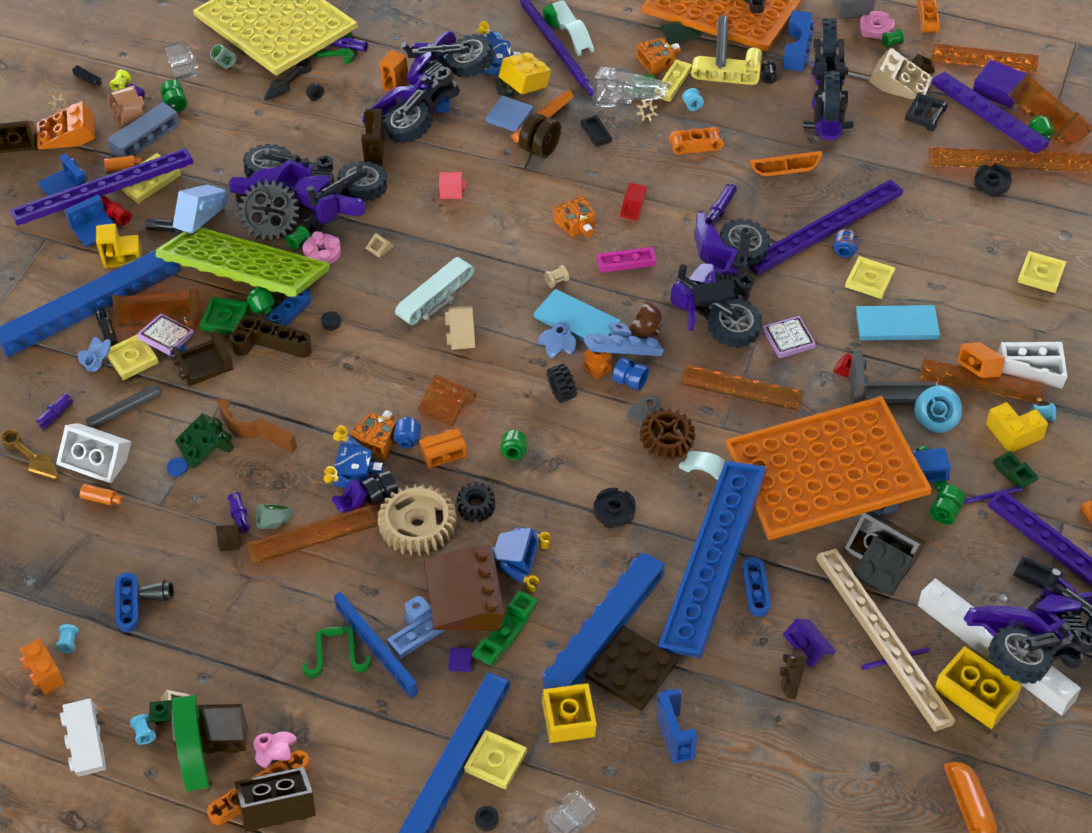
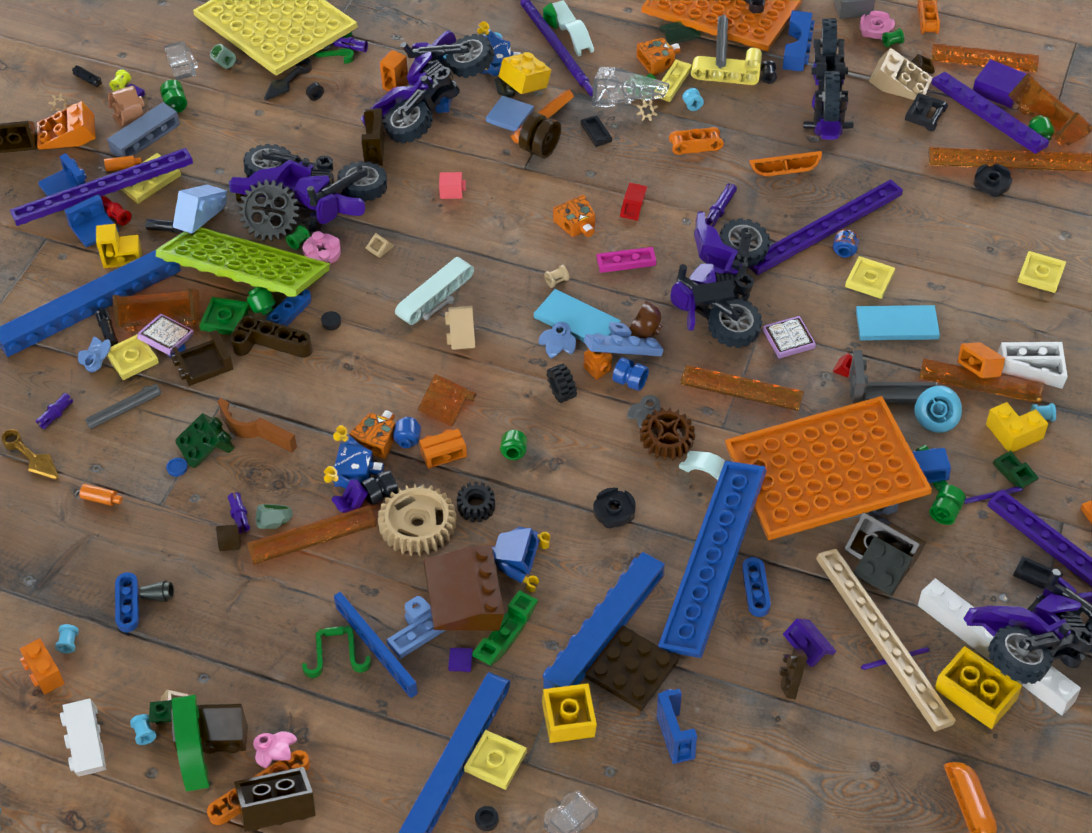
(92, 452): white slope -> none

